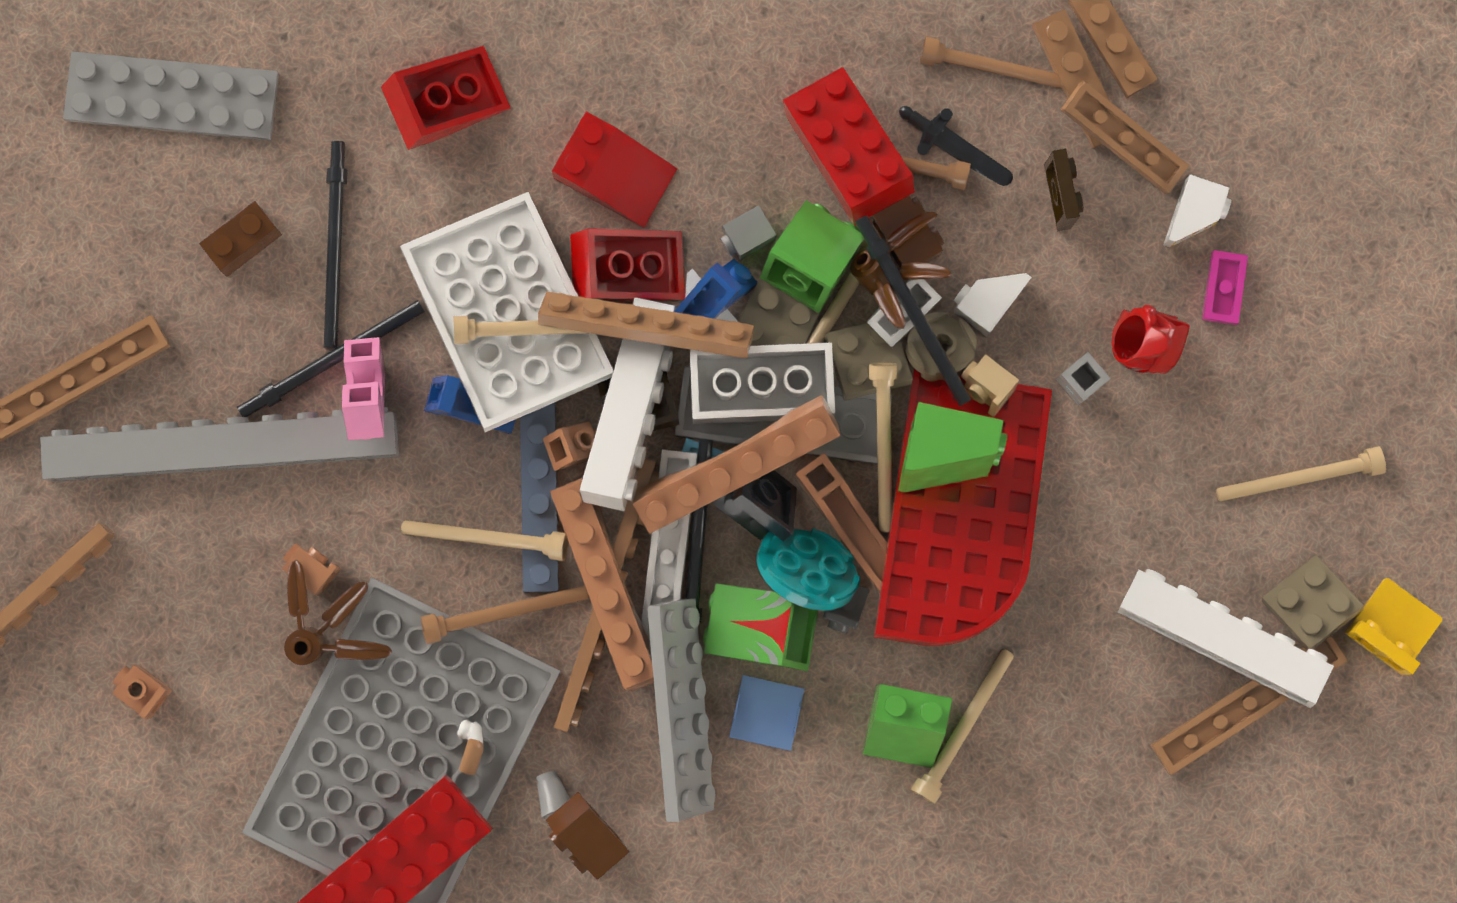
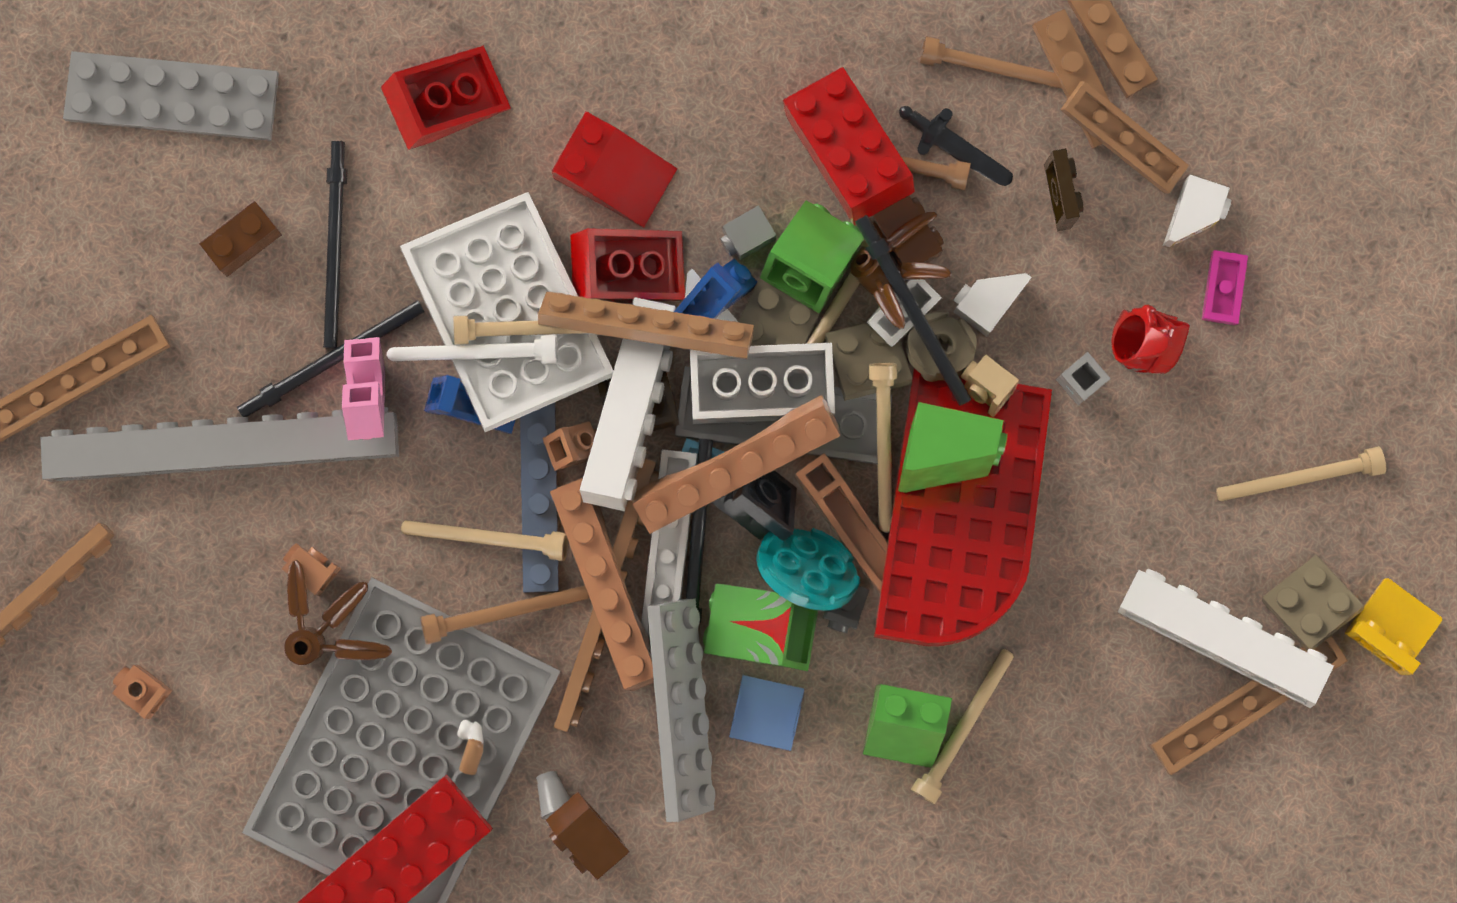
(542, 349): none -> white piece

